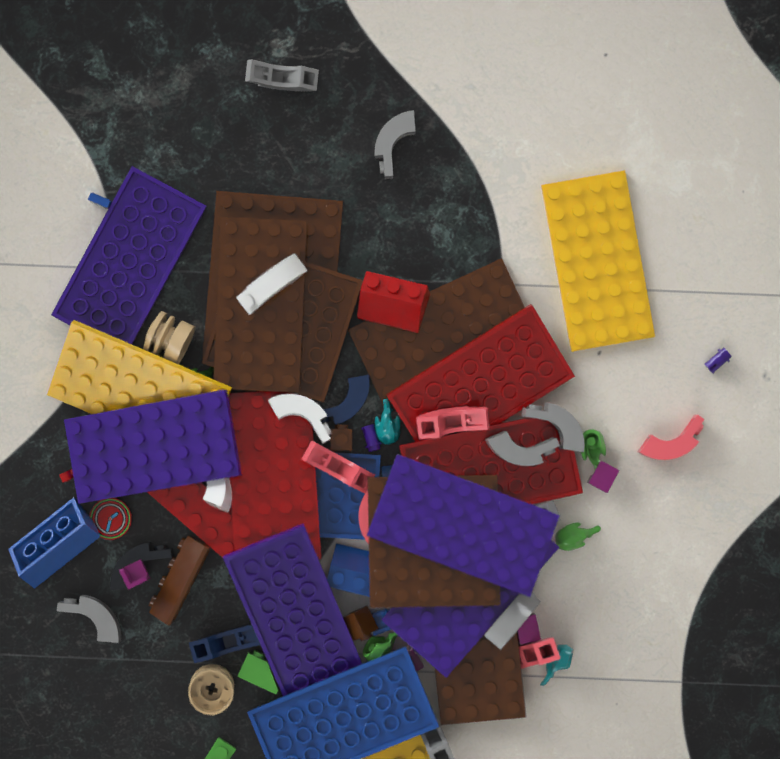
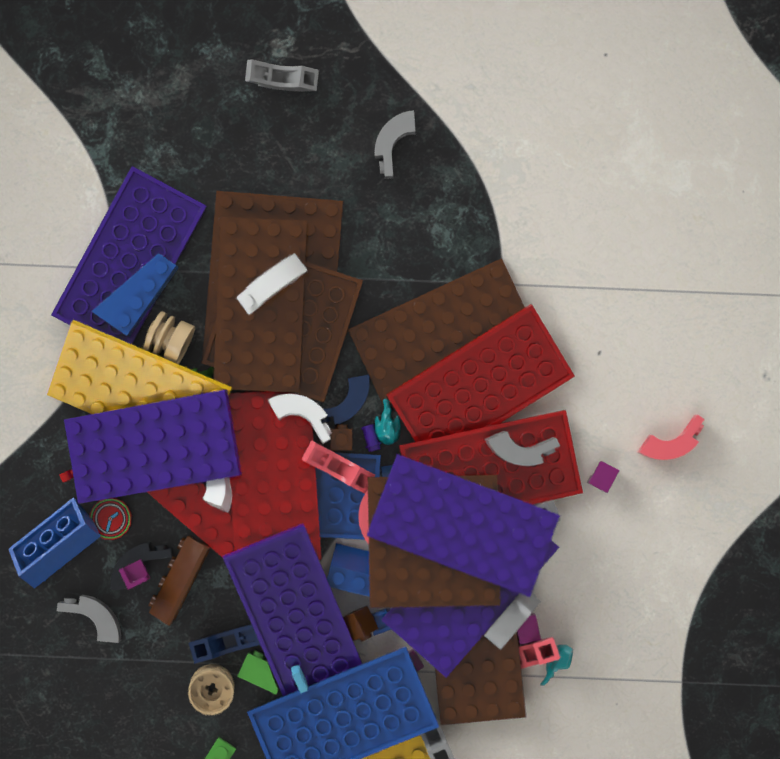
(99, 200): blue tile -> none
(135, 297): none -> blue wedge
(299, 678): none -> medium azure tile
(378, 646): bright green piece -> none
(392, 301): red slope -> none
(452, 420): coral arch -> none
(568, 428): light grey arch -> none
(572, 537): bright green piece -> none
(594, 446): bright green piece -> none
(598, 261): yellow plate -> none
(718, 360): dark purple pin -> none

